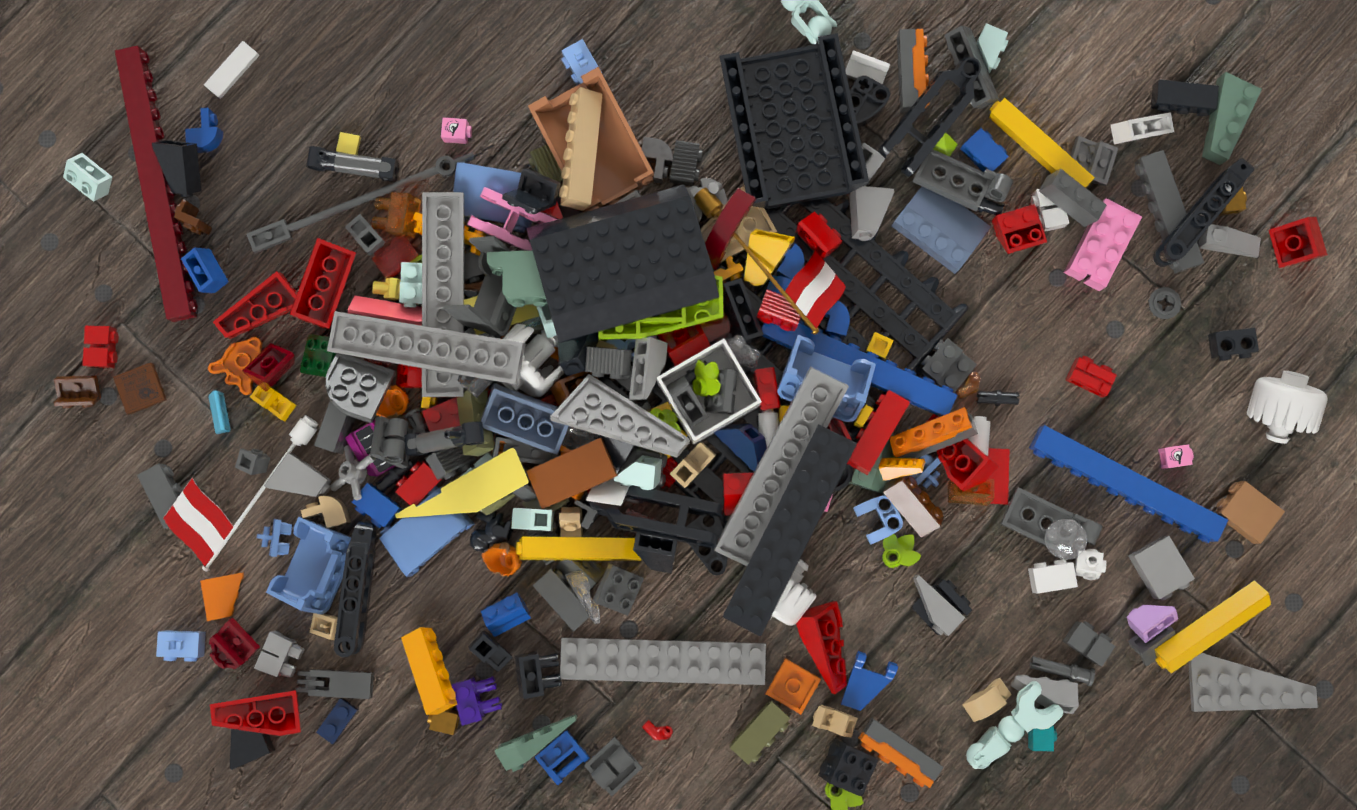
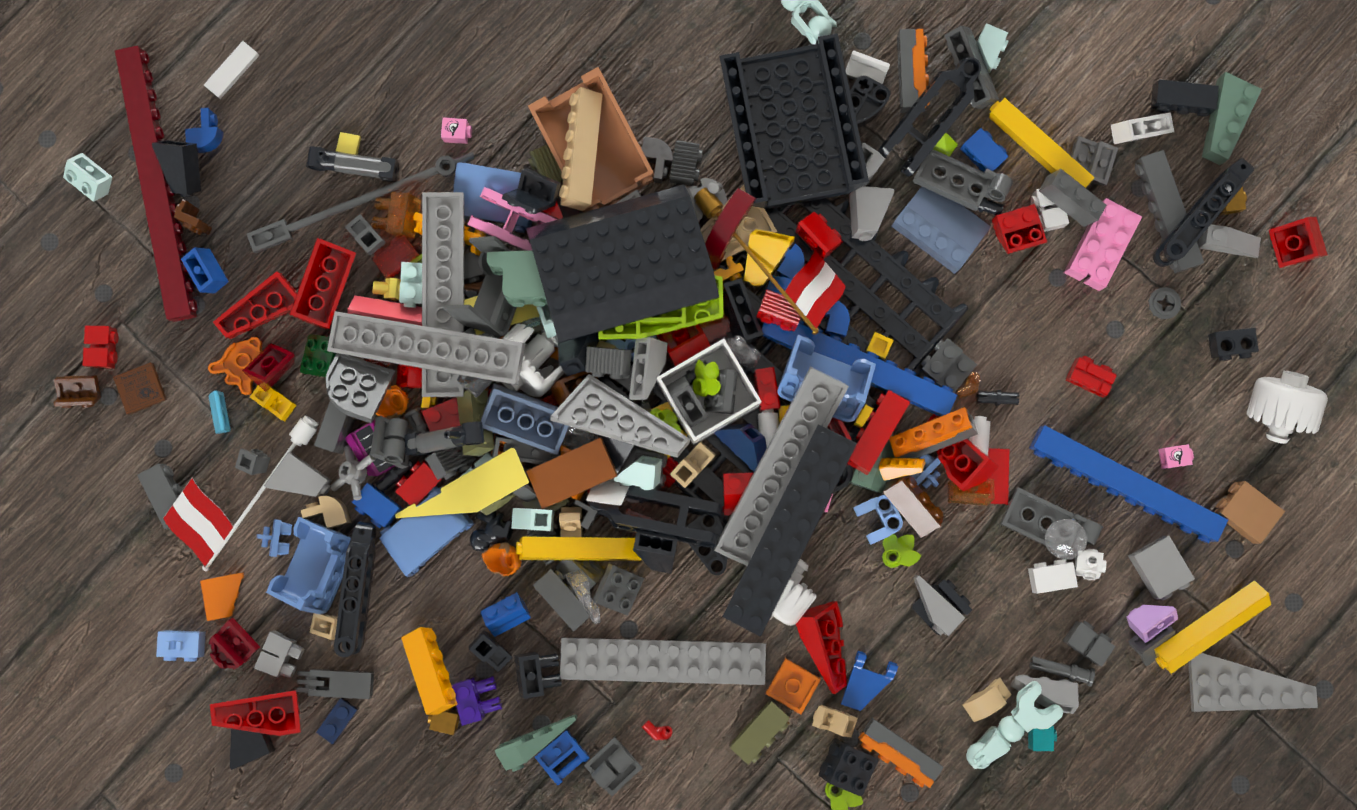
(579, 60): light blue brick -> none

